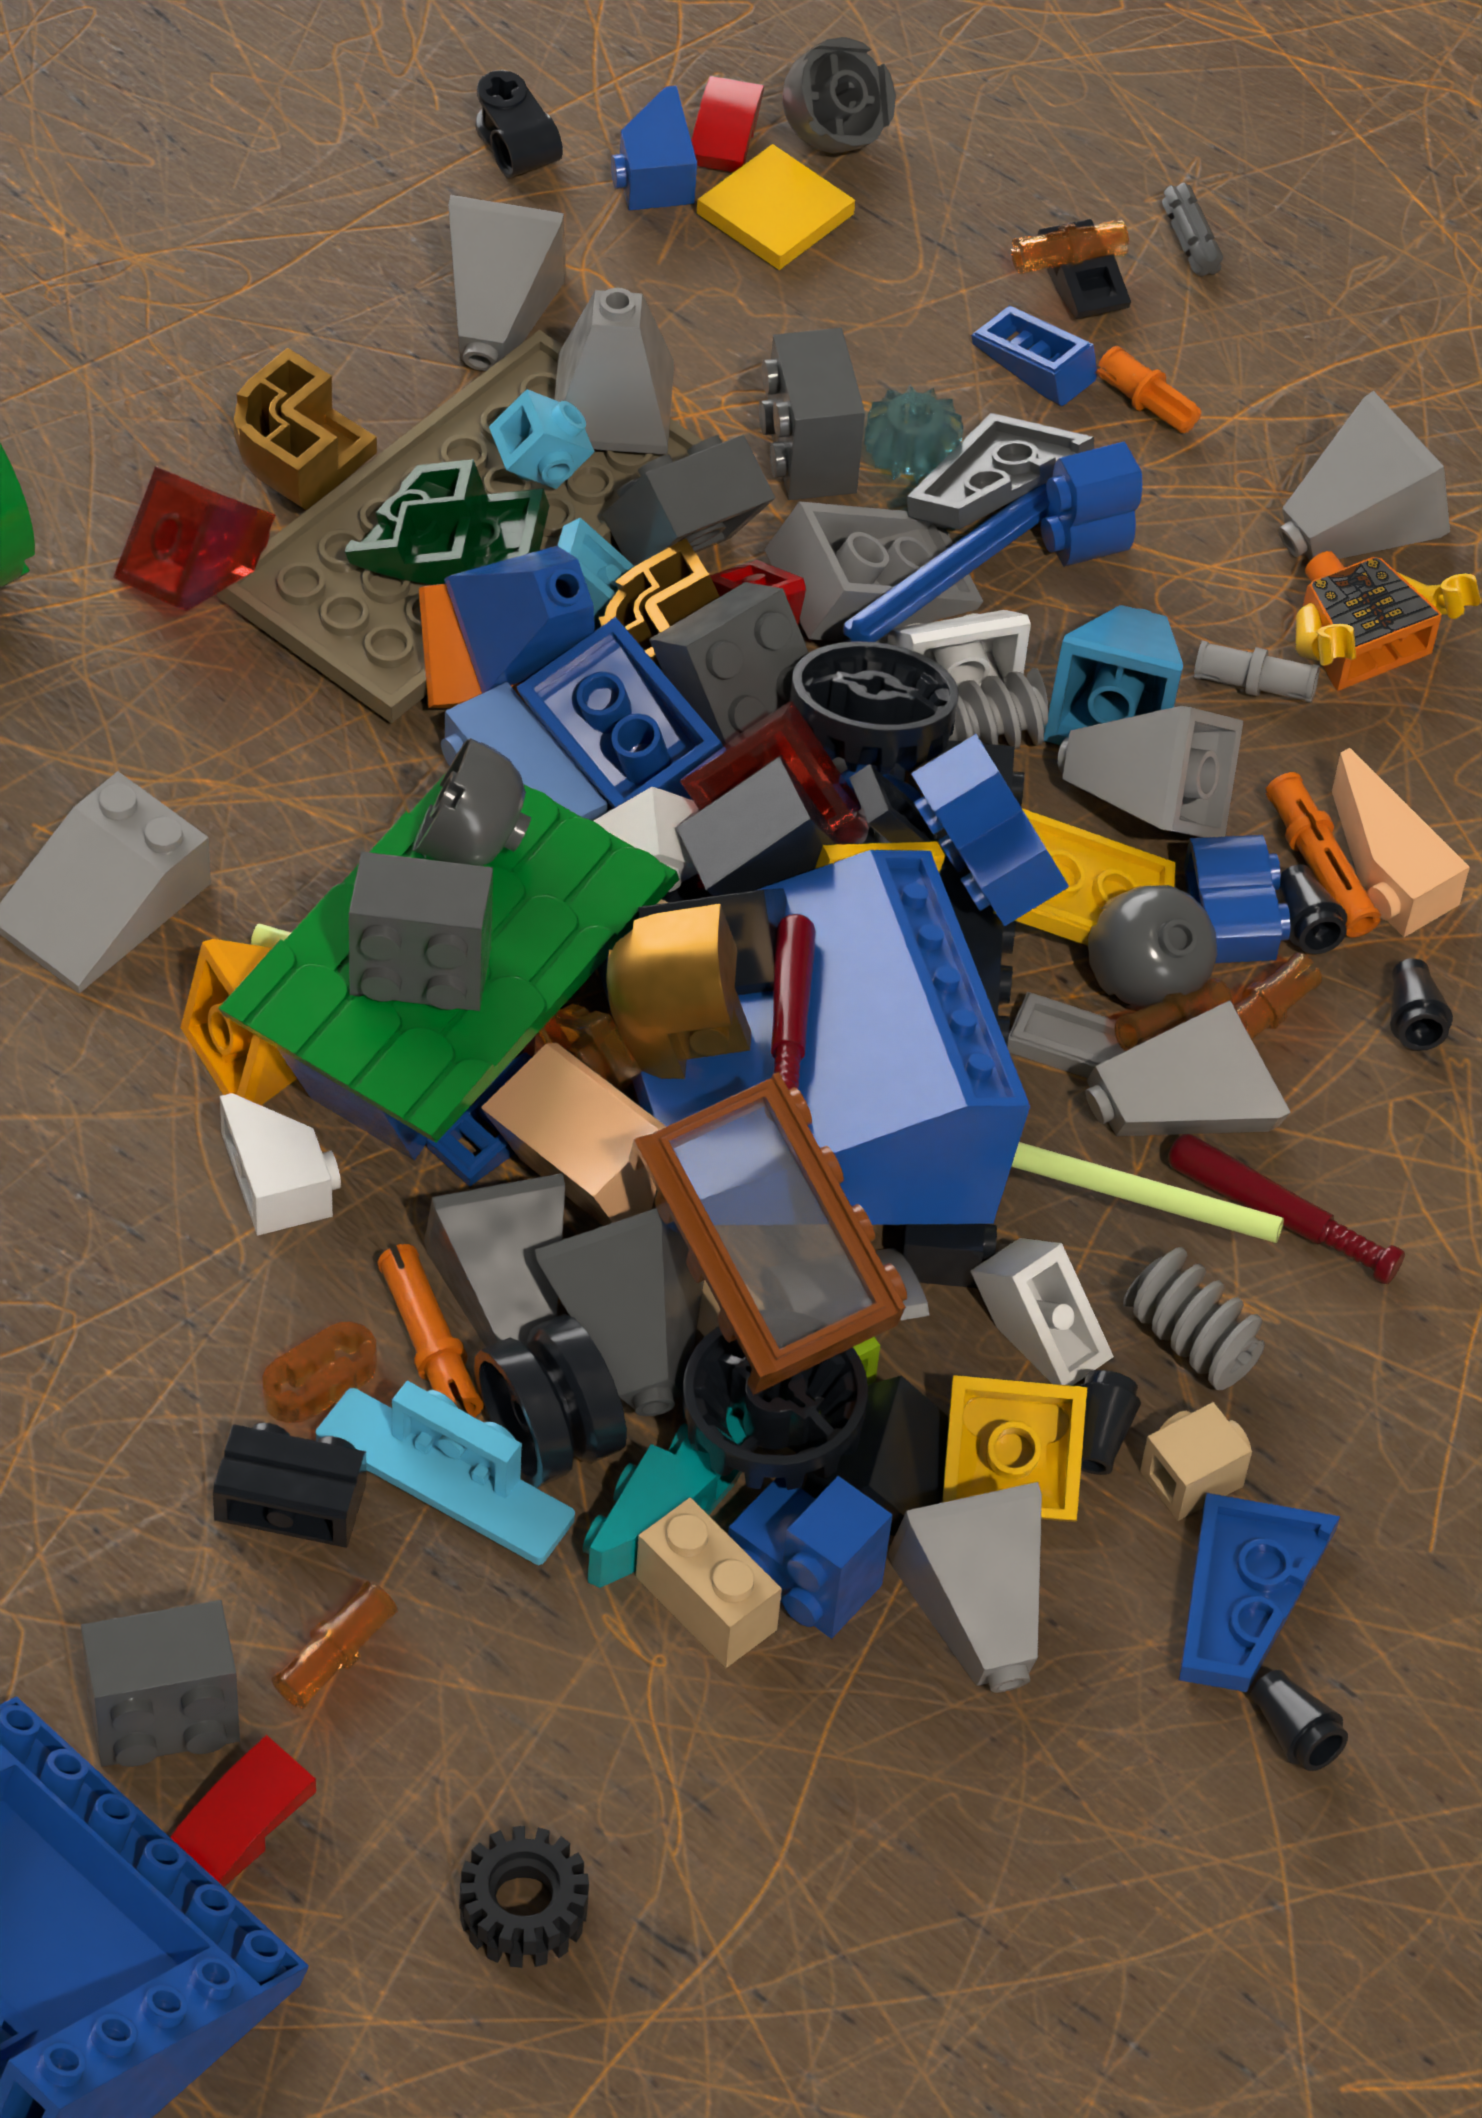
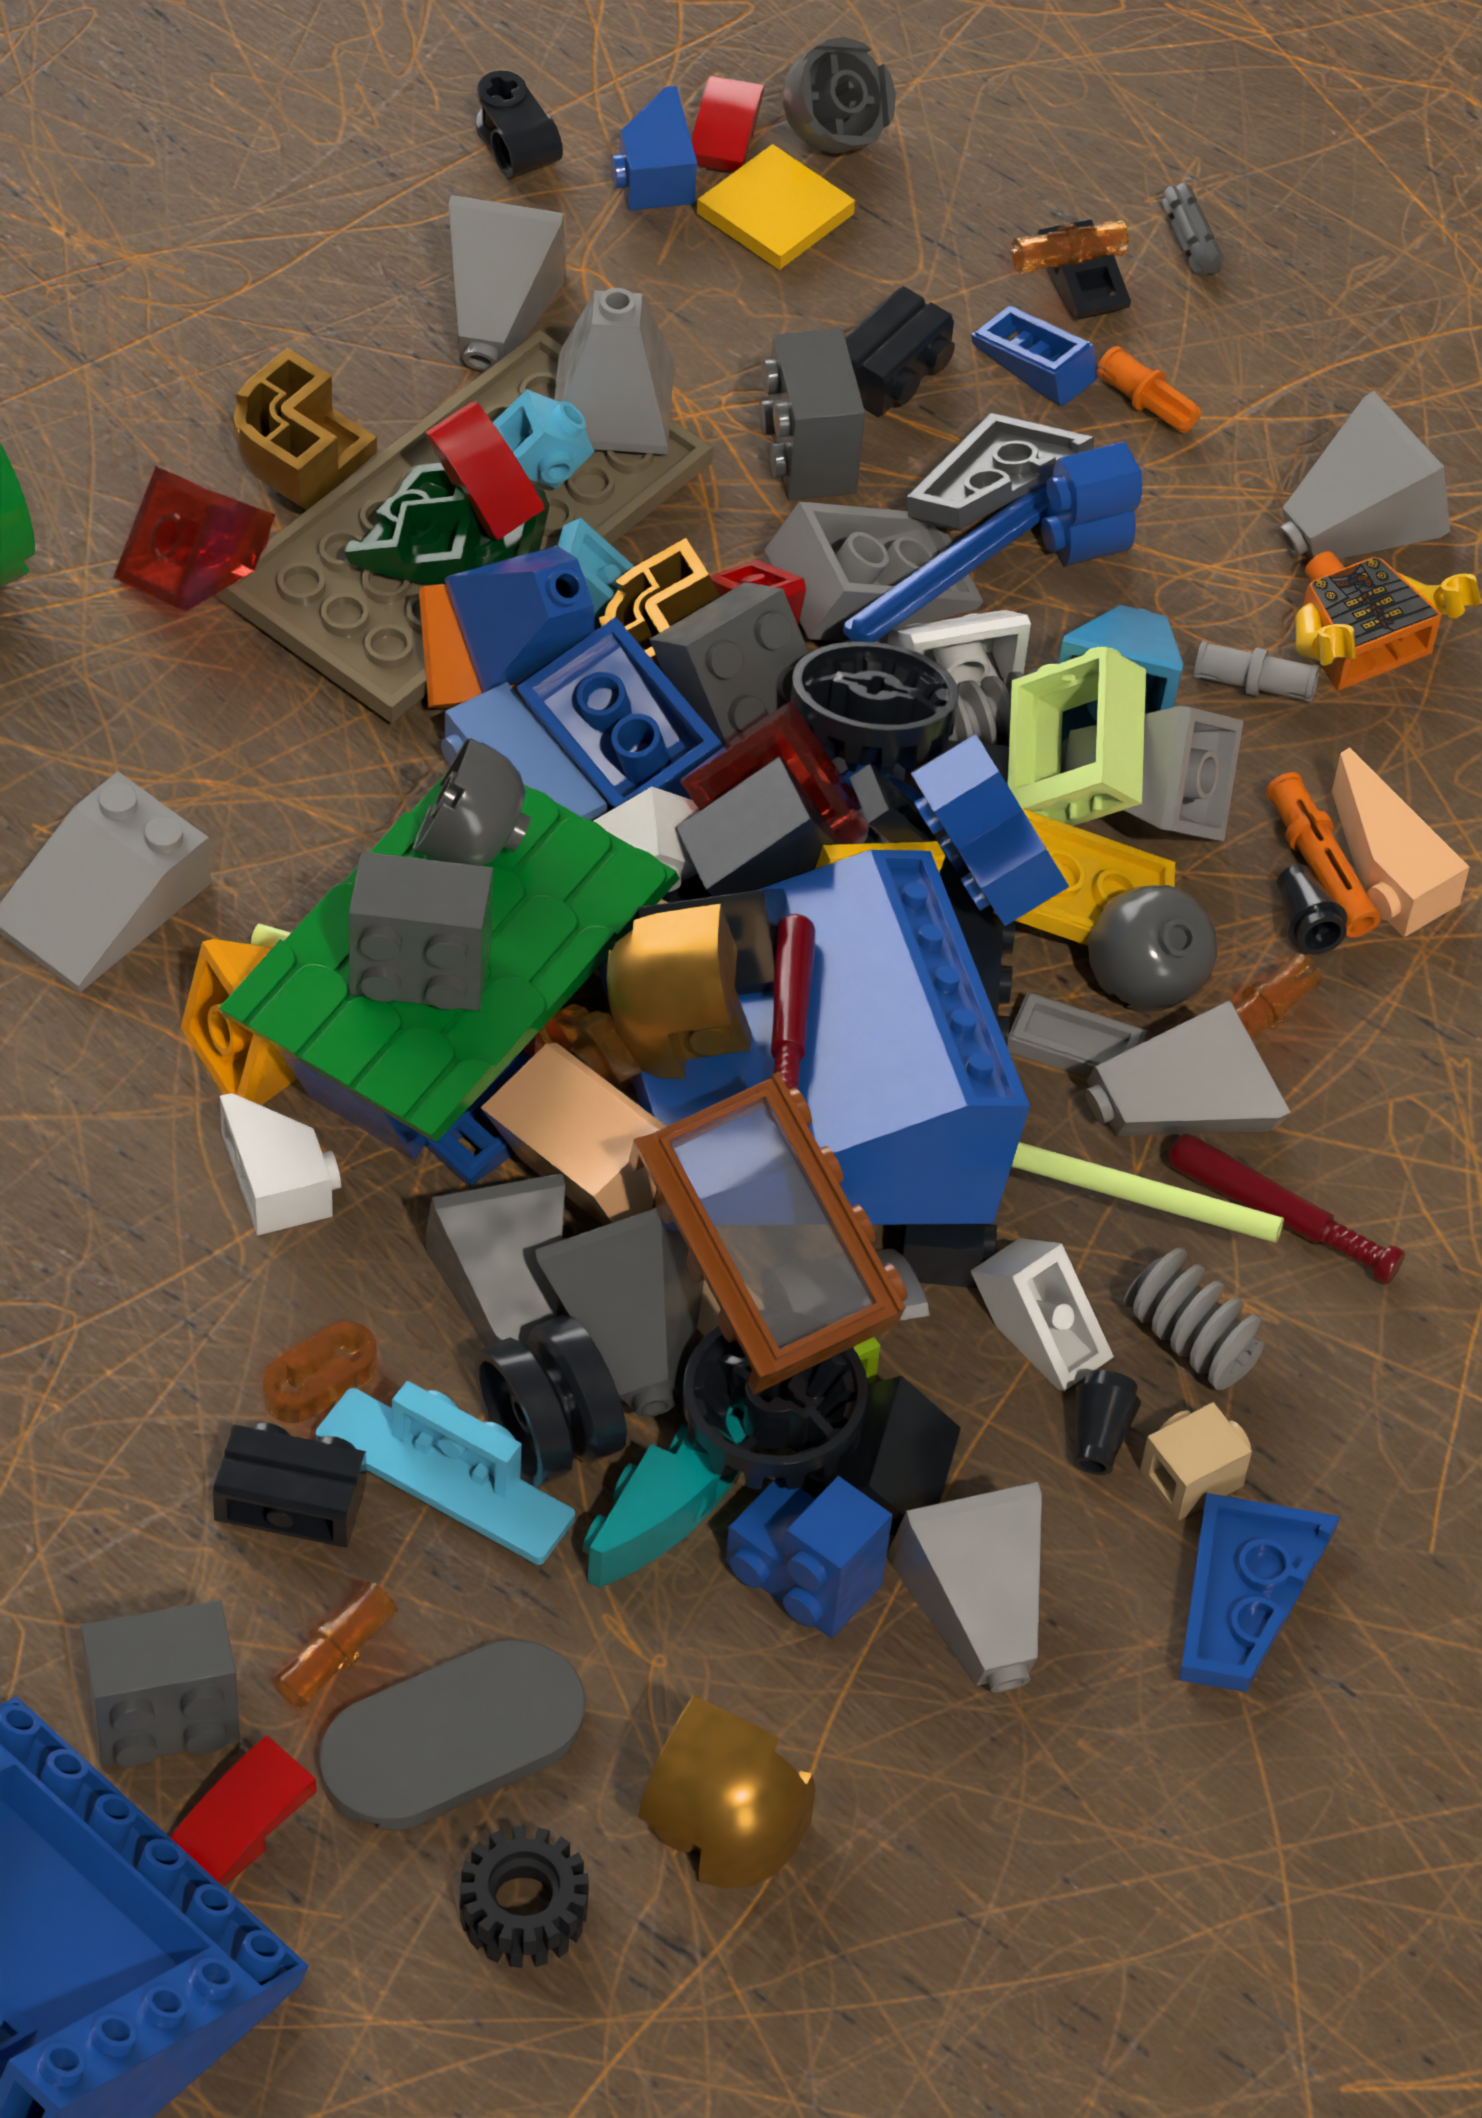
(438, 1355): orange pin -> none
(452, 1734): none -> dark grey tile
(486, 470): none -> red slope
(692, 498): dark grey brick -> none
(708, 1582): tan brick -> none
(727, 1797): none -> pearl gold brick
(898, 348): none -> black brick
(912, 432): clear light blue gear -> none
(1013, 1437): yellow slope -> none
(1036, 737): none -> yellowish green window
(1170, 1012): clear orange pin -> none
(1237, 887): blue brick -> none
(1302, 1723): black cone -> none
(1418, 1009): black cone -> none

